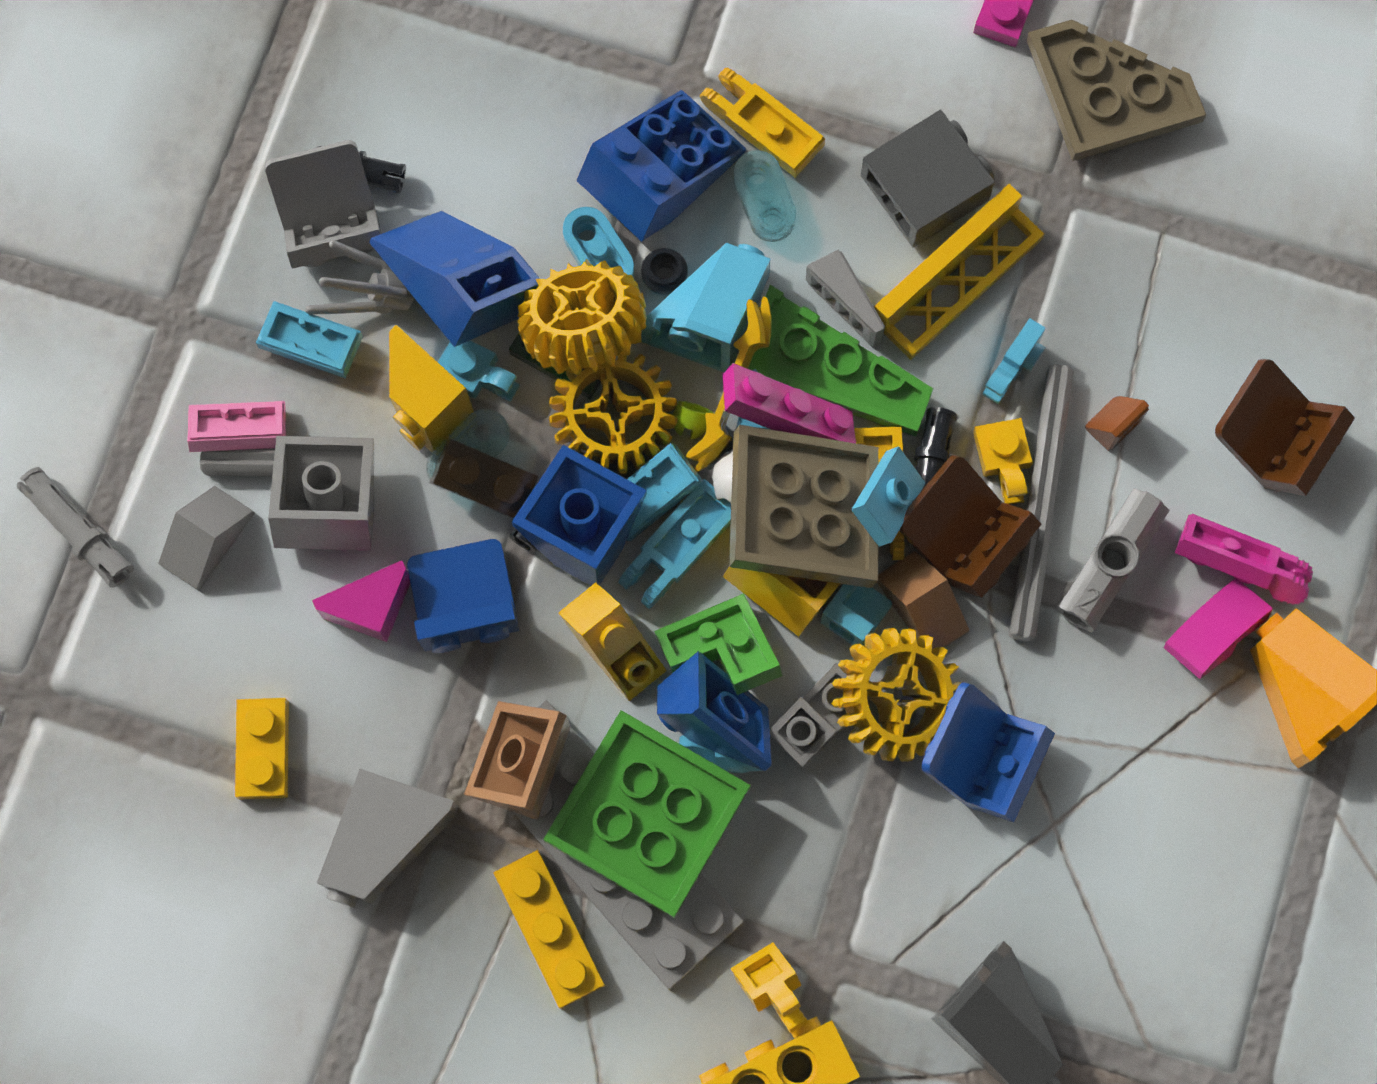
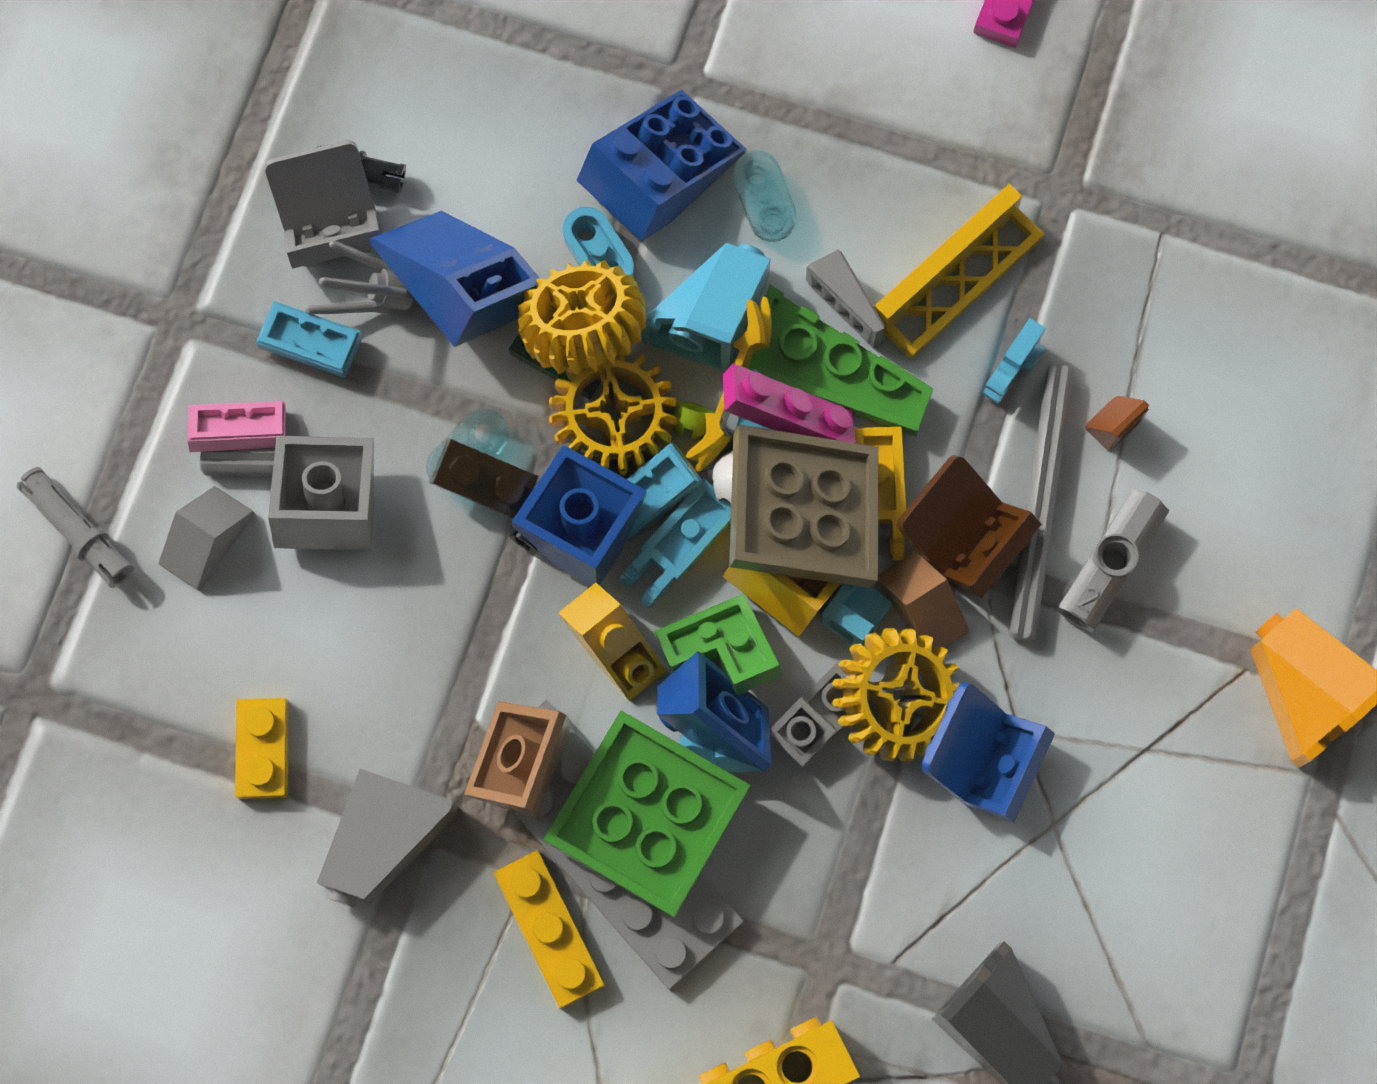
(368, 603): dark pink slope -> none
(423, 393): yellow slope -> none
(462, 596): blue bracket -> none
(475, 369): medium azure plate -> none
(664, 258): black plate -> none
(765, 122): yellow hinge -> none
(770, 980): yellow plate -> none
(888, 496): medium azure plate -> none
(928, 177): dark grey brick -> none
(935, 442): black pin -> none
(1005, 452): yellow plate -> none
(1108, 90): dark tan plate -> none
(1217, 628): dark pink slope -> none
(1245, 559): dark pink hinge -> none
(1281, 432): reddish brown bracket -> none

